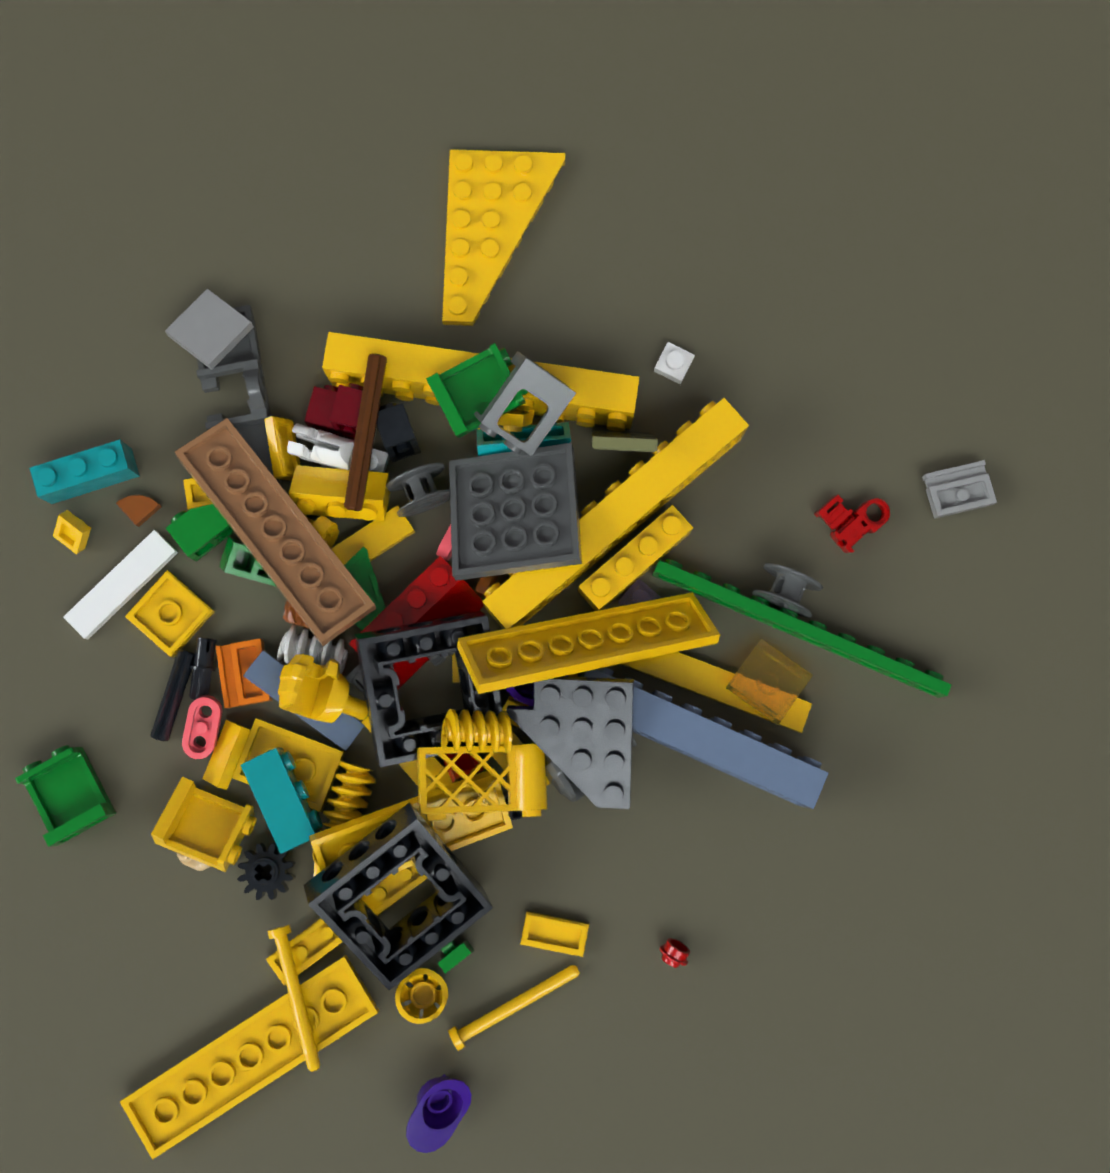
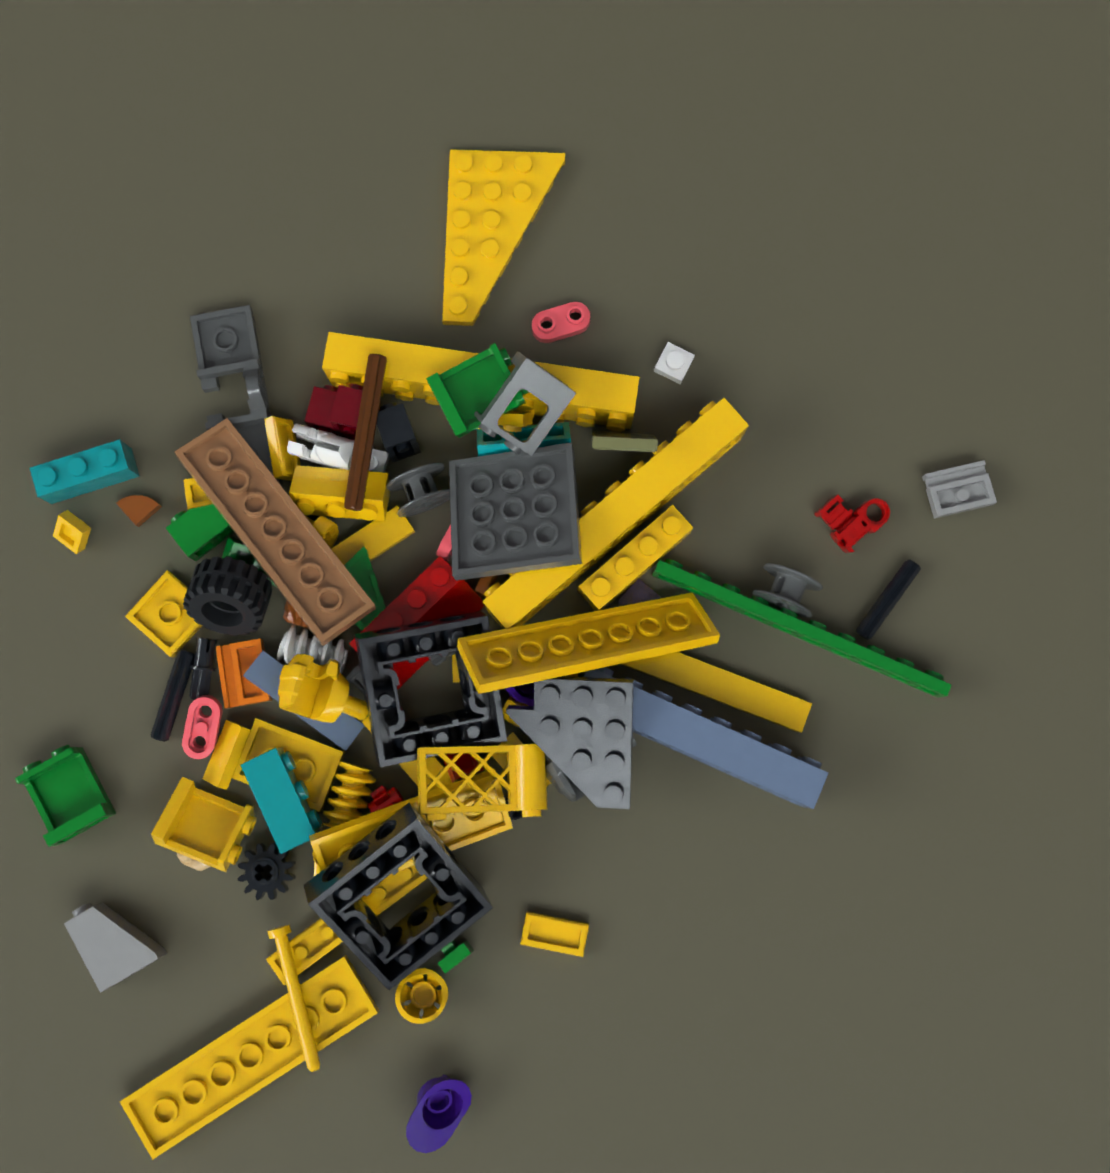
(110, 944): none -> light grey slope
(120, 585): white tile -> none
(209, 329): light grey tile -> none
(228, 596): none -> black tyre
(384, 798): none -> red gear
(460, 1036): yellow bar -> none
(476, 729): yellow piece -> none
(562, 324): none -> coral plate
(674, 953): red plate -> none
(769, 681): clear yellow tile -> none
(888, 599): none -> black axle

